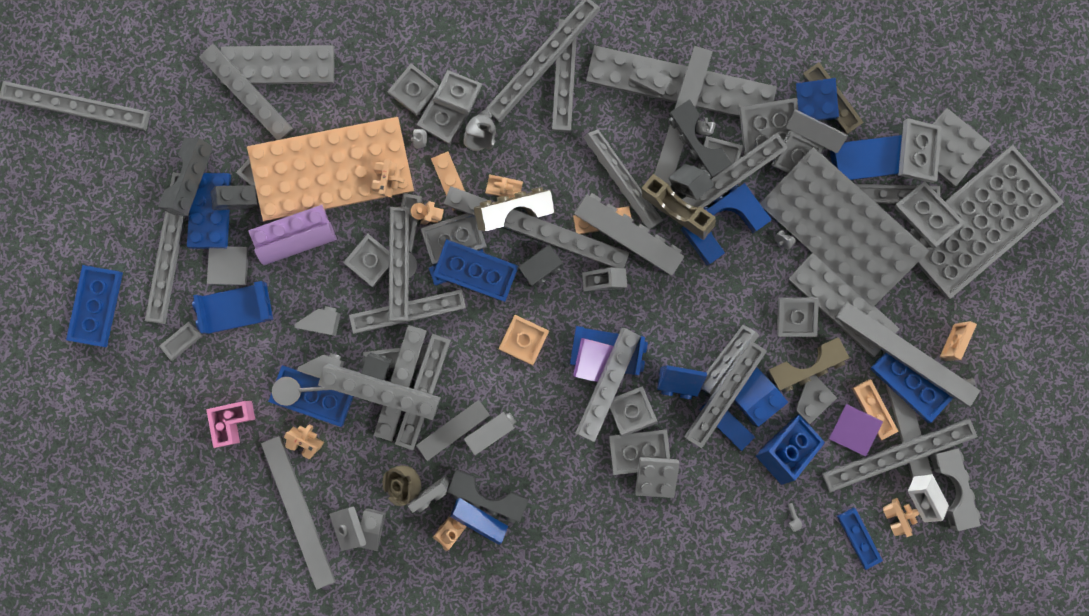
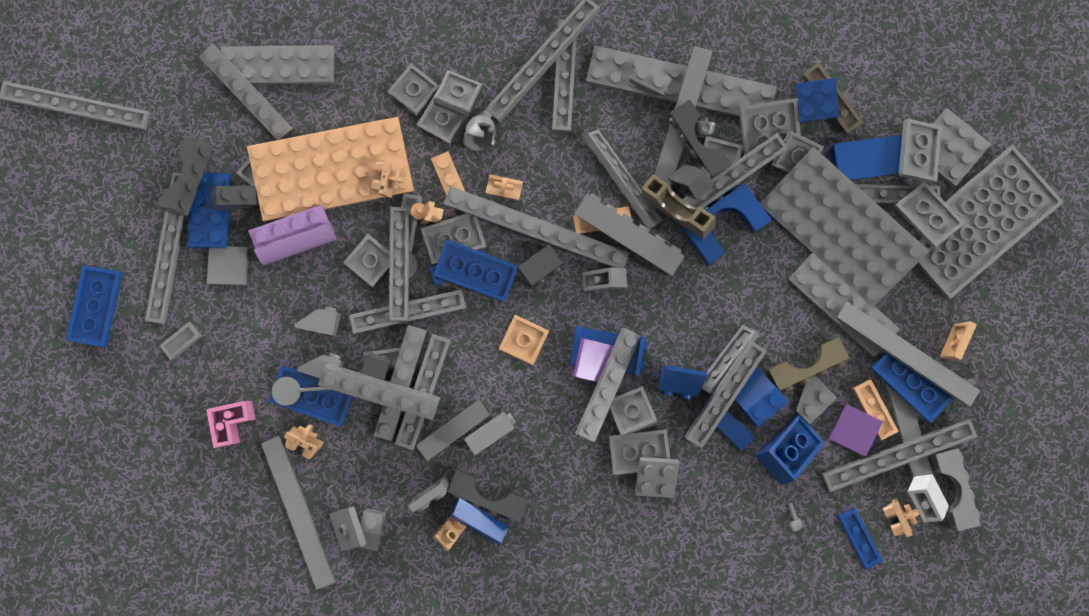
(232, 308): blue panel -> none
(402, 484): dark tan cylinder -> none
(419, 138): light grey piece -> none
(492, 215): arch -> none
(785, 241): light grey piece -> none
(797, 317): light grey plate -> none
(816, 131): light grey tile -> none

